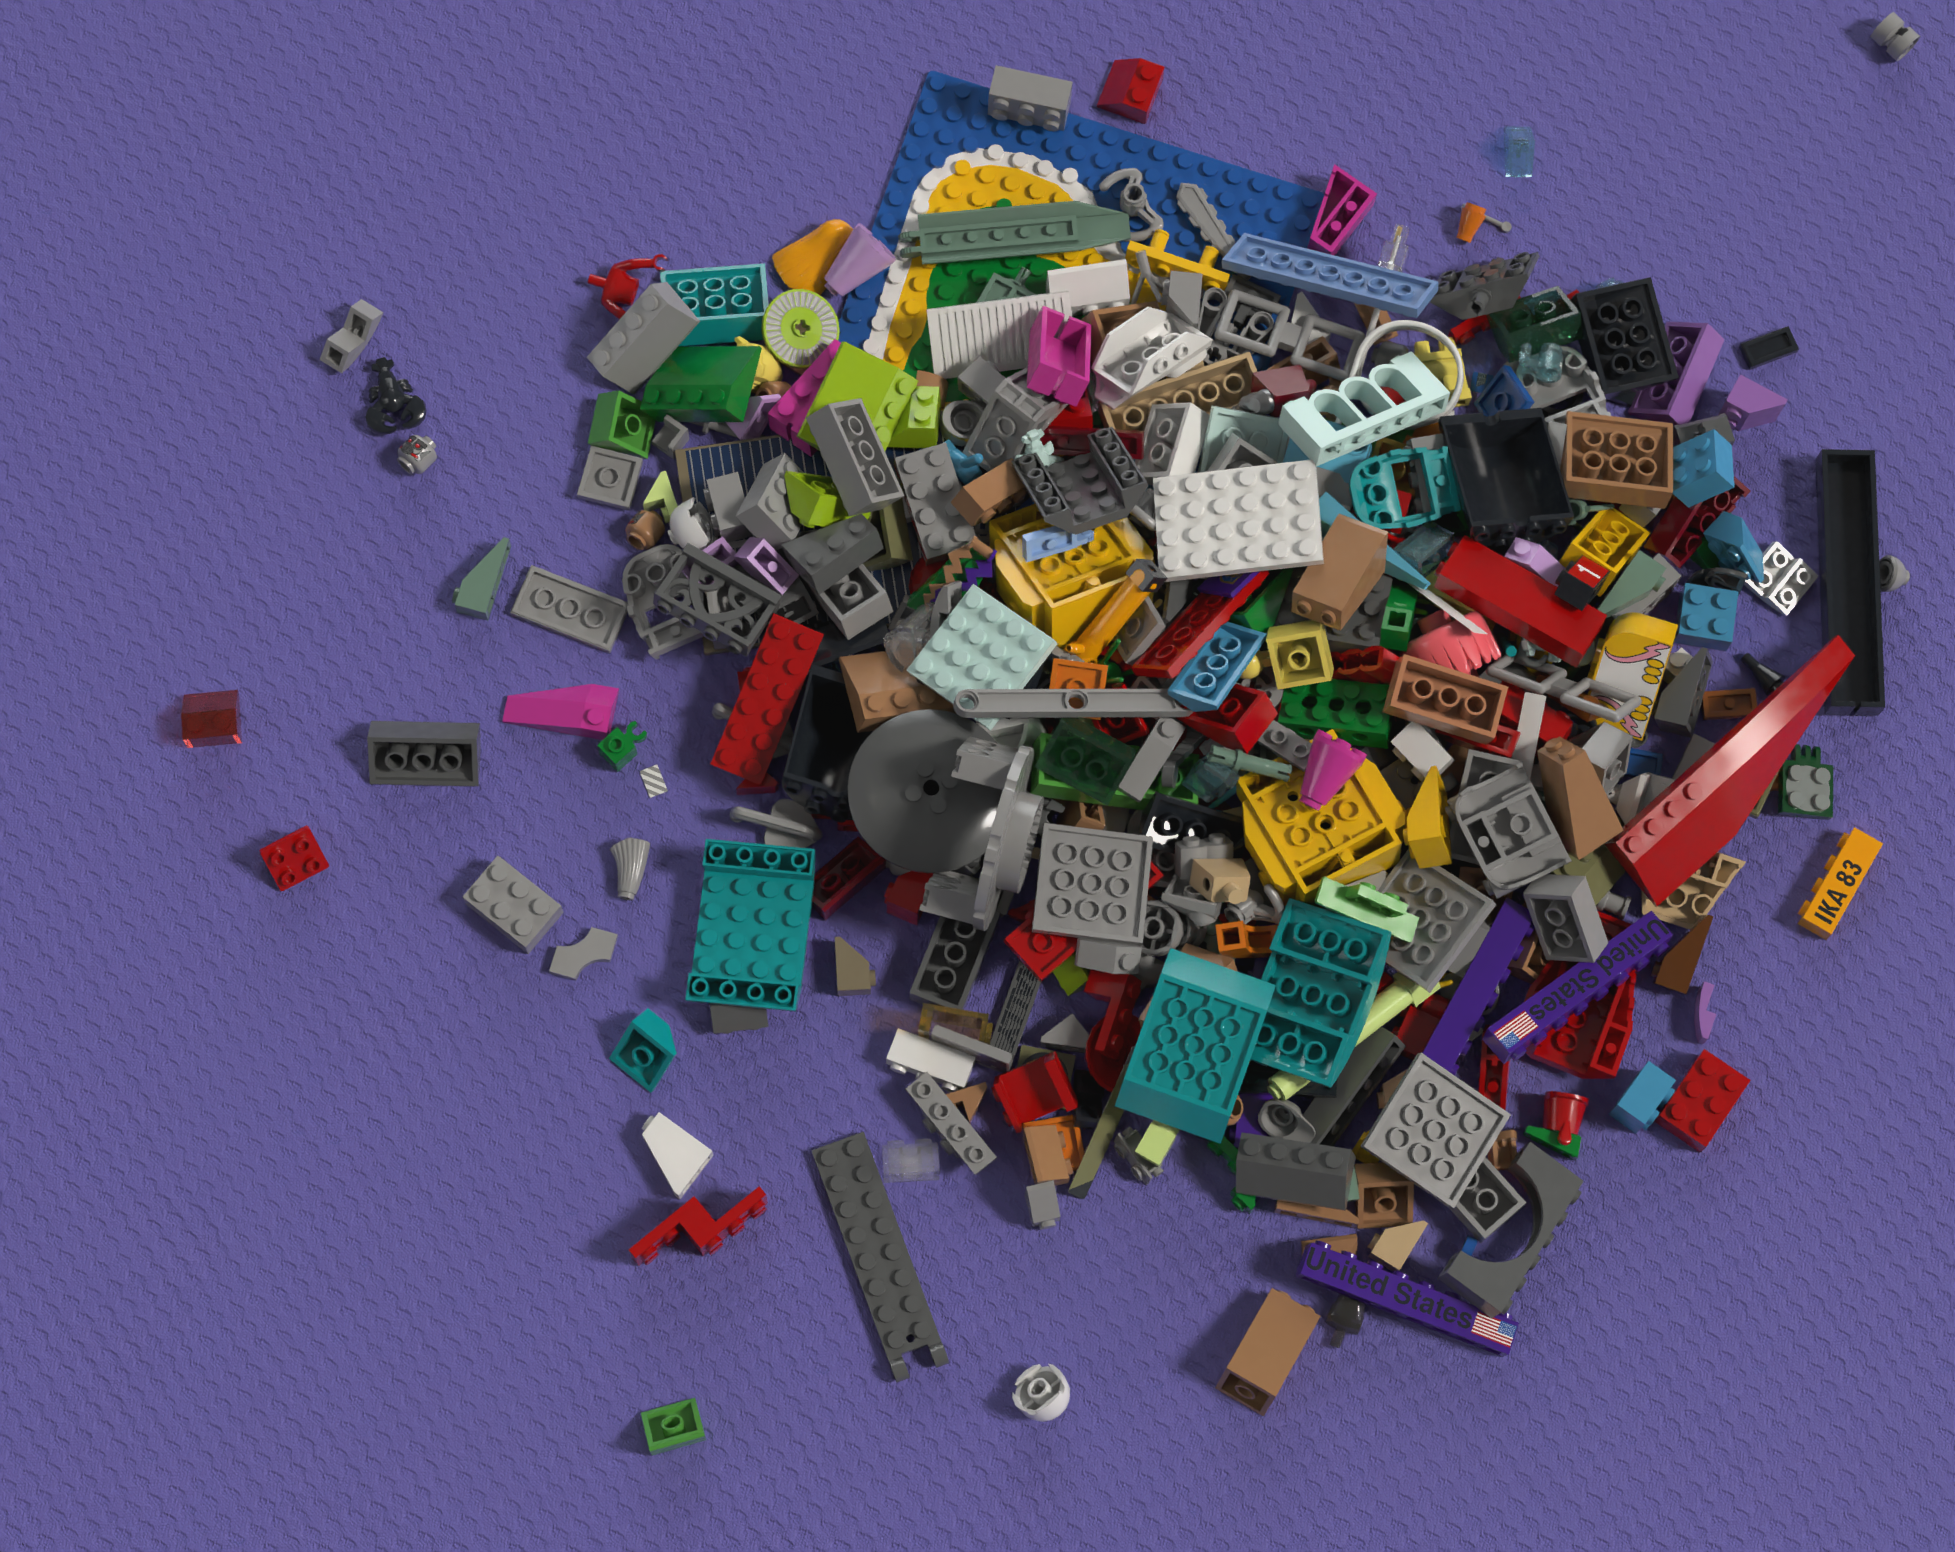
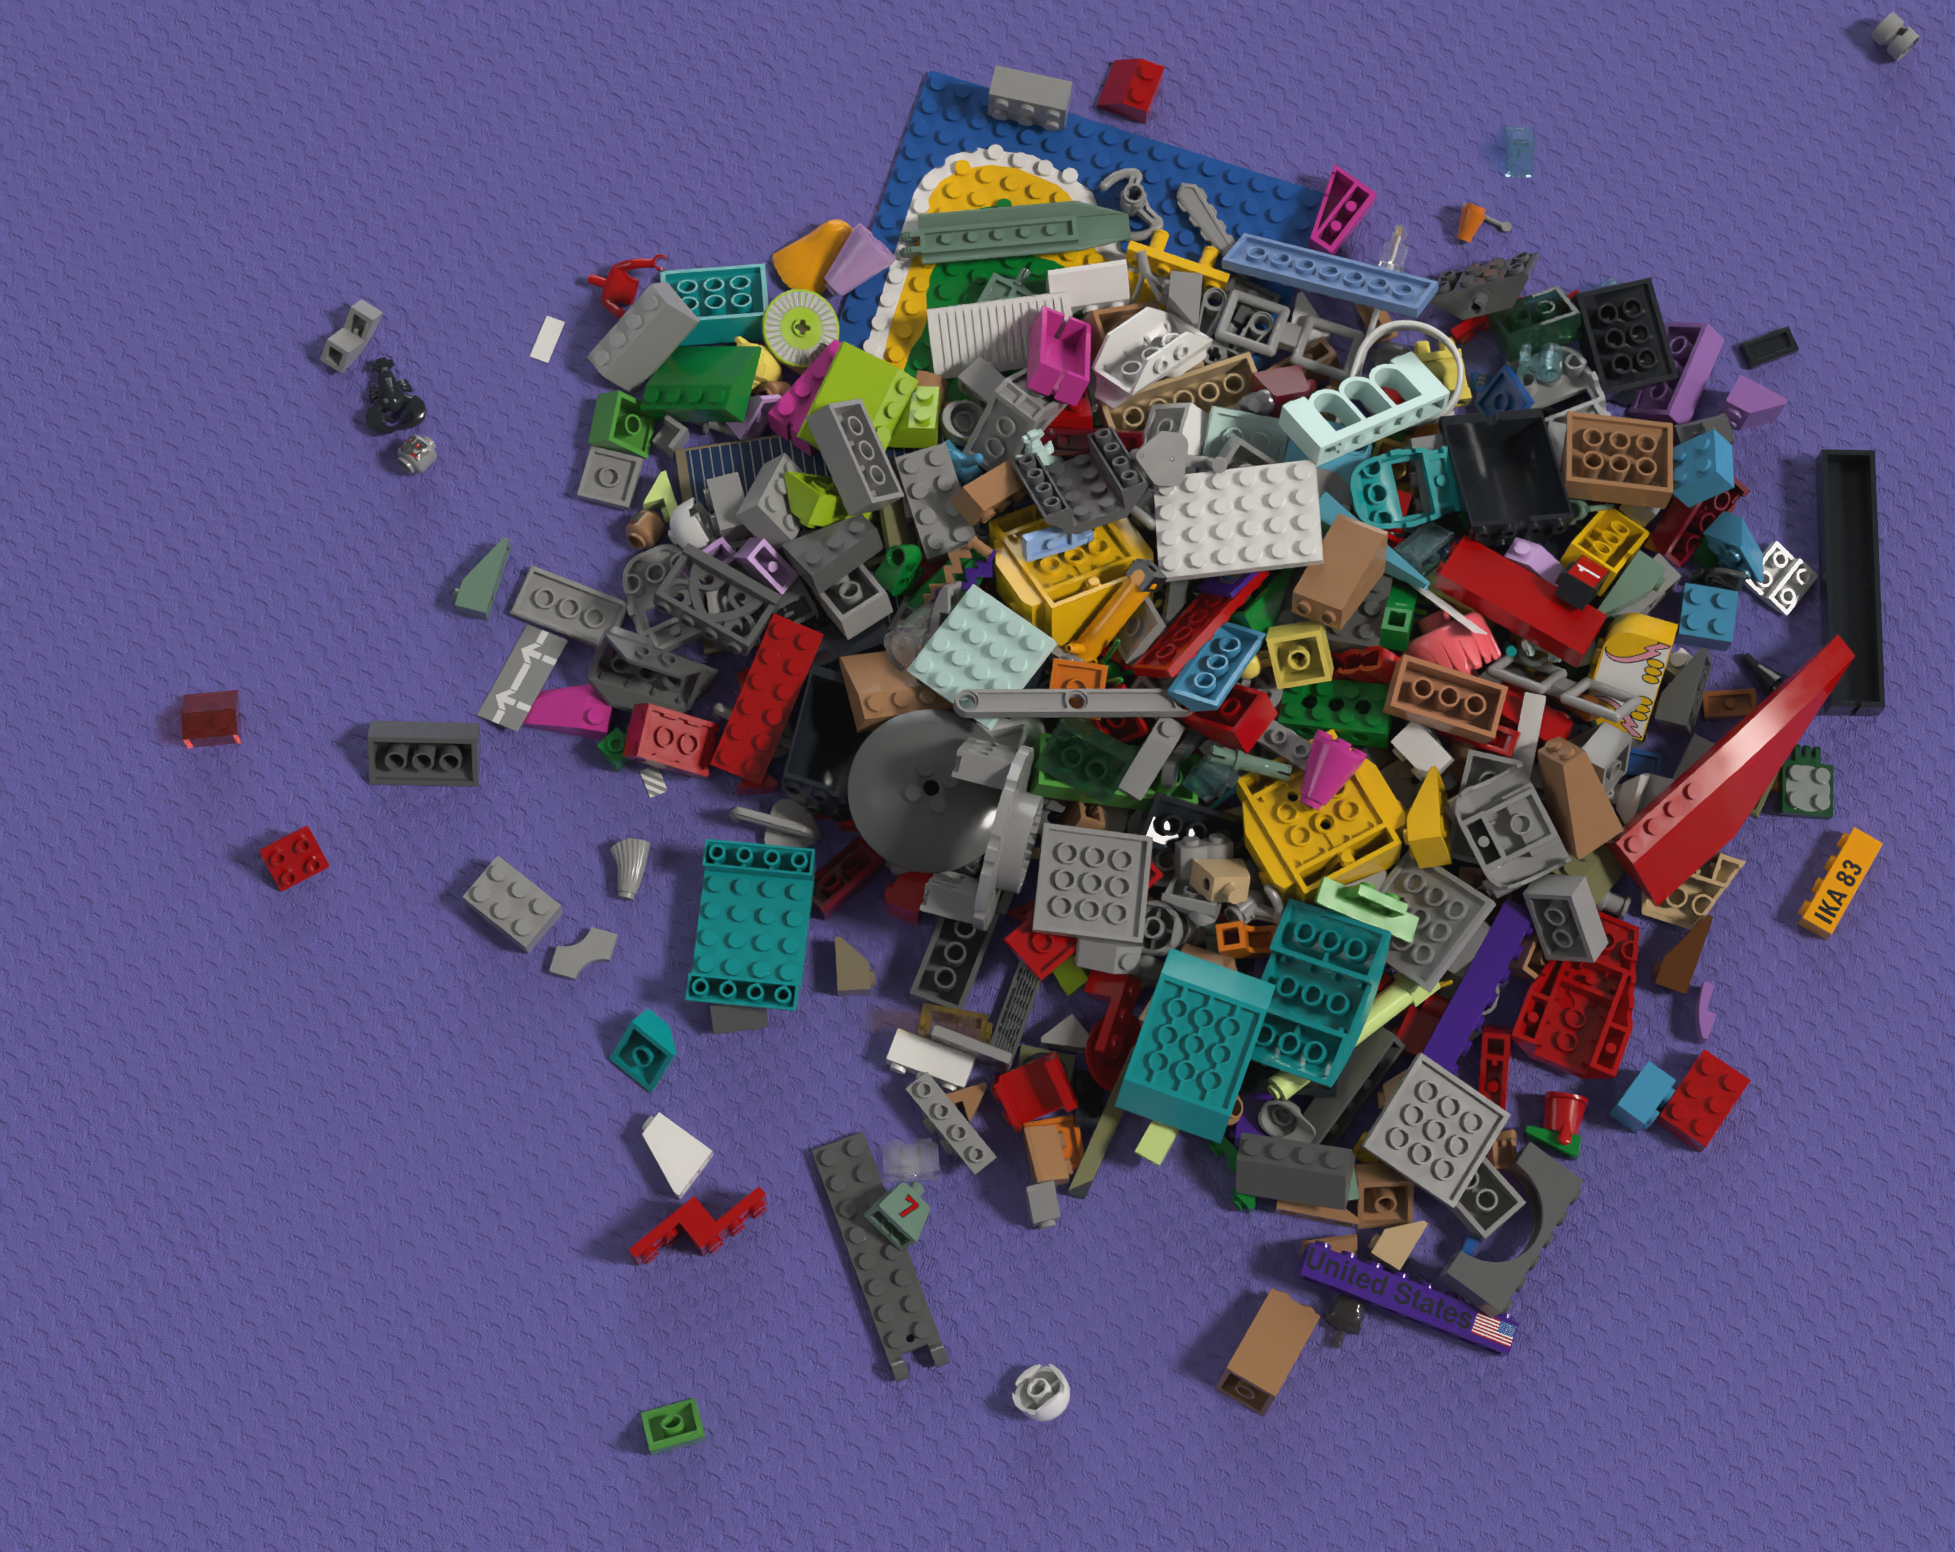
(522, 677): none -> light grey sticker
(547, 339): none -> white sticker
(634, 671): none -> dark grey slope
(670, 740): none -> red piece
(900, 569): none -> green piece
(900, 1214): none -> sand green torso
(1126, 1149): light grey hinge -> none
(1167, 456): none -> light grey piece
(1576, 988): dark purple brick -> none
(1892, 573): light grey brick -> none

